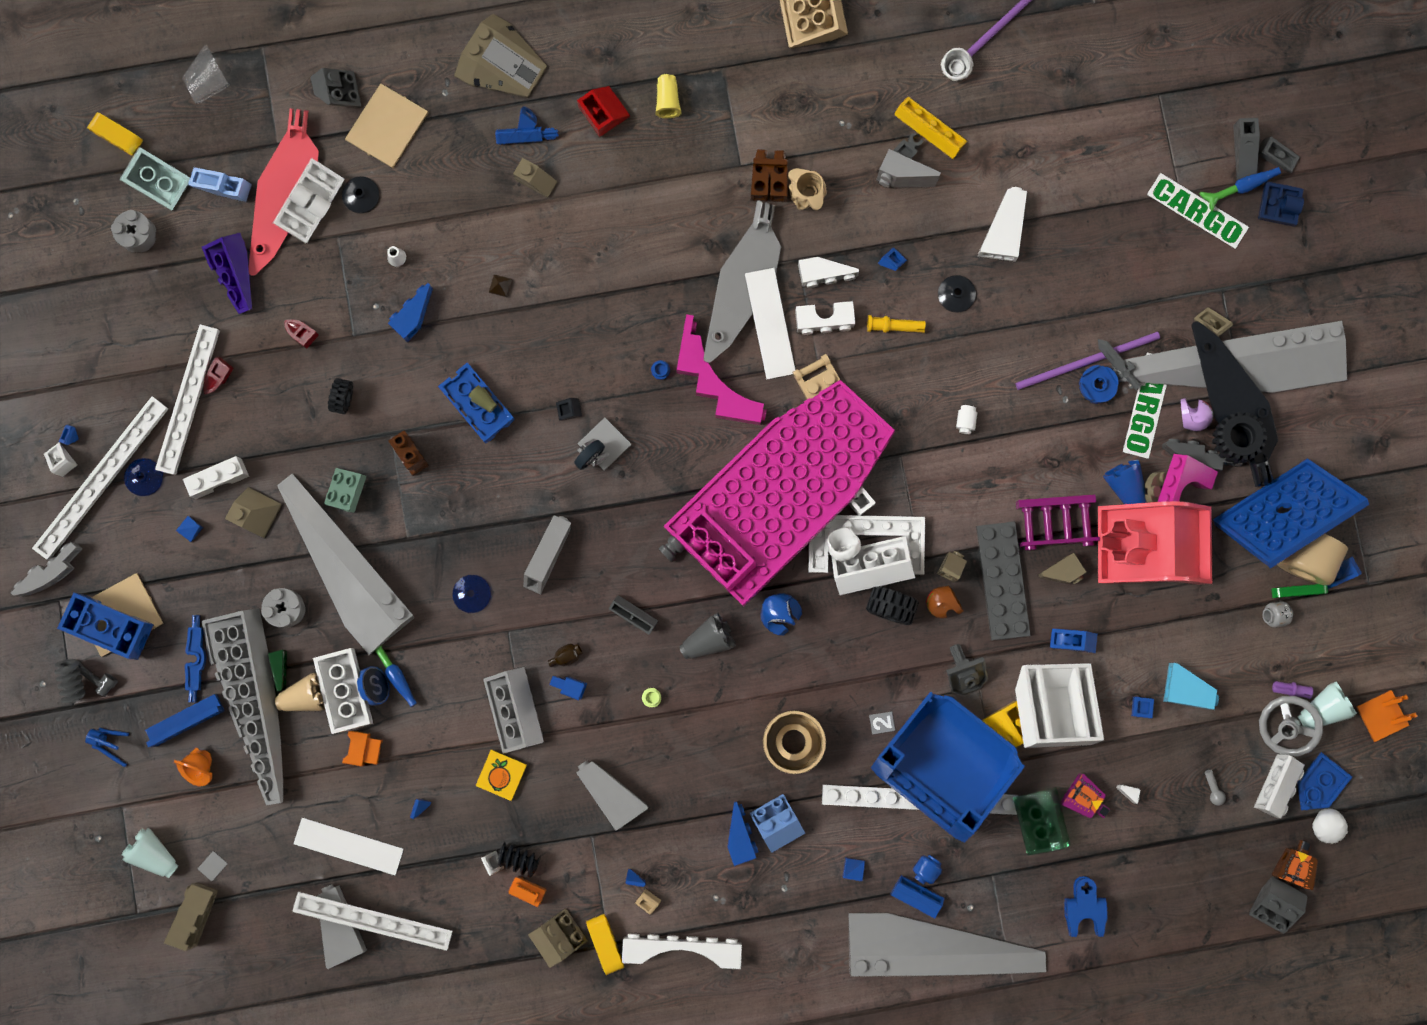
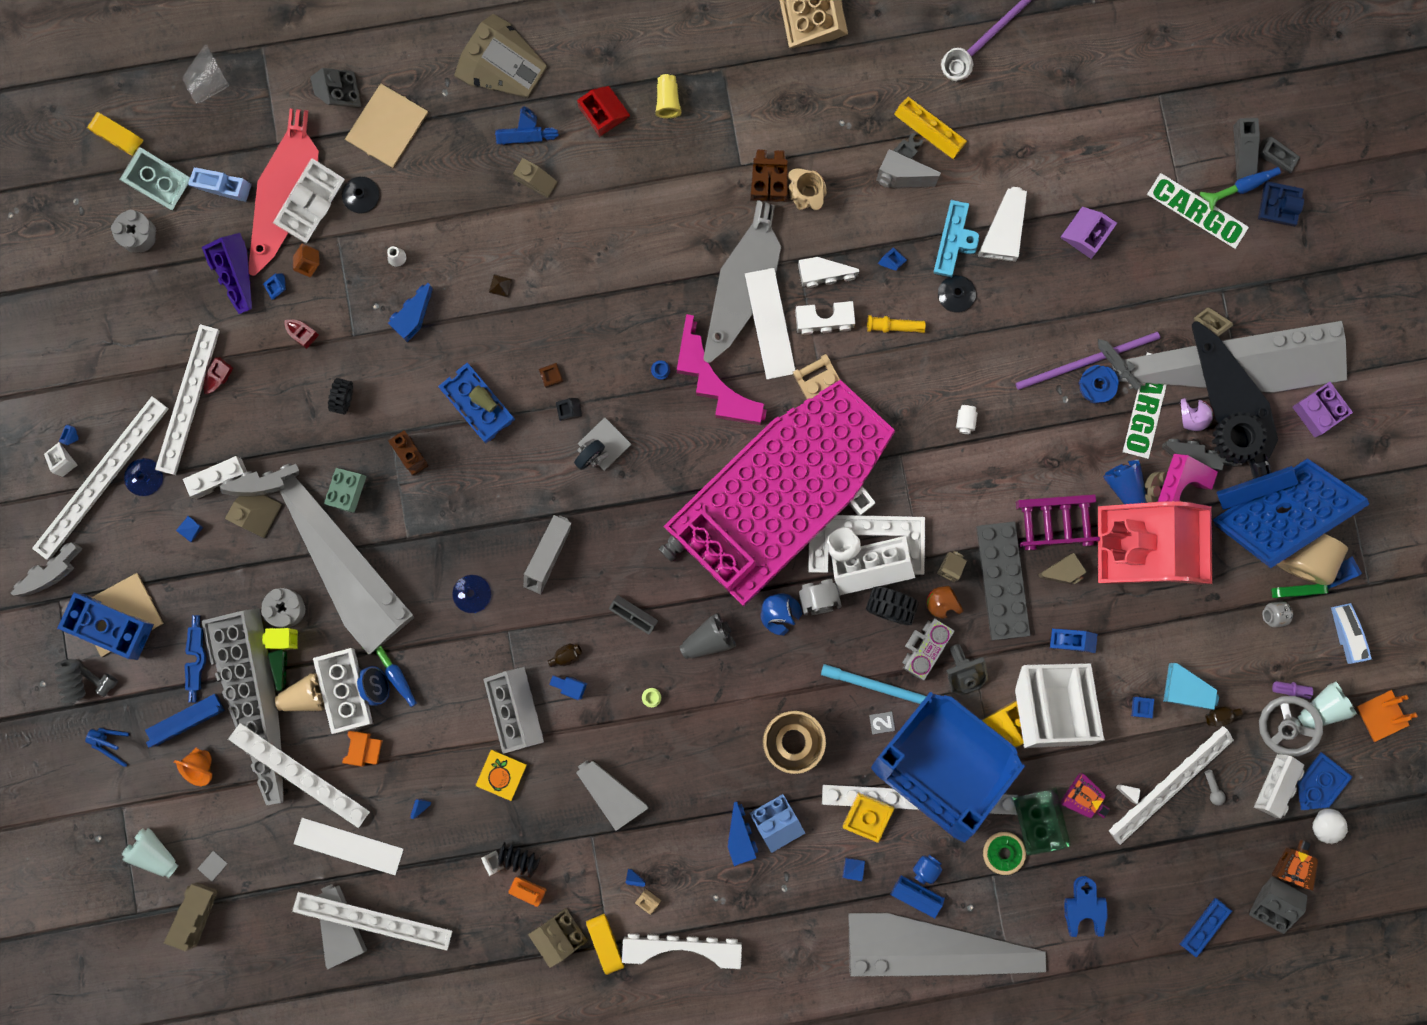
(251, 485): none -> light grey slope
(275, 285): none -> blue slope
(280, 638): none -> neon yellow brick
(298, 775): none -> white plate
(306, 260): none -> dark orange panel
(550, 375): none -> reddish brown tile
(820, 597): none -> light grey brick
(838, 674): none -> medium azure piece
(868, 817): none -> yellow tile
(932, 644): none -> light grey piece
(955, 239): none -> medium azure plate
(995, 844): none -> green wheel
(1088, 231): none -> medium lavender slope
(1171, 785): none -> white plate
(1205, 927): none -> blue tile
(1222, 716): none -> dark brown plant
(1257, 487): none -> blue slope
(1322, 409): none -> medium lavender slope
(1350, 633): none -> slope

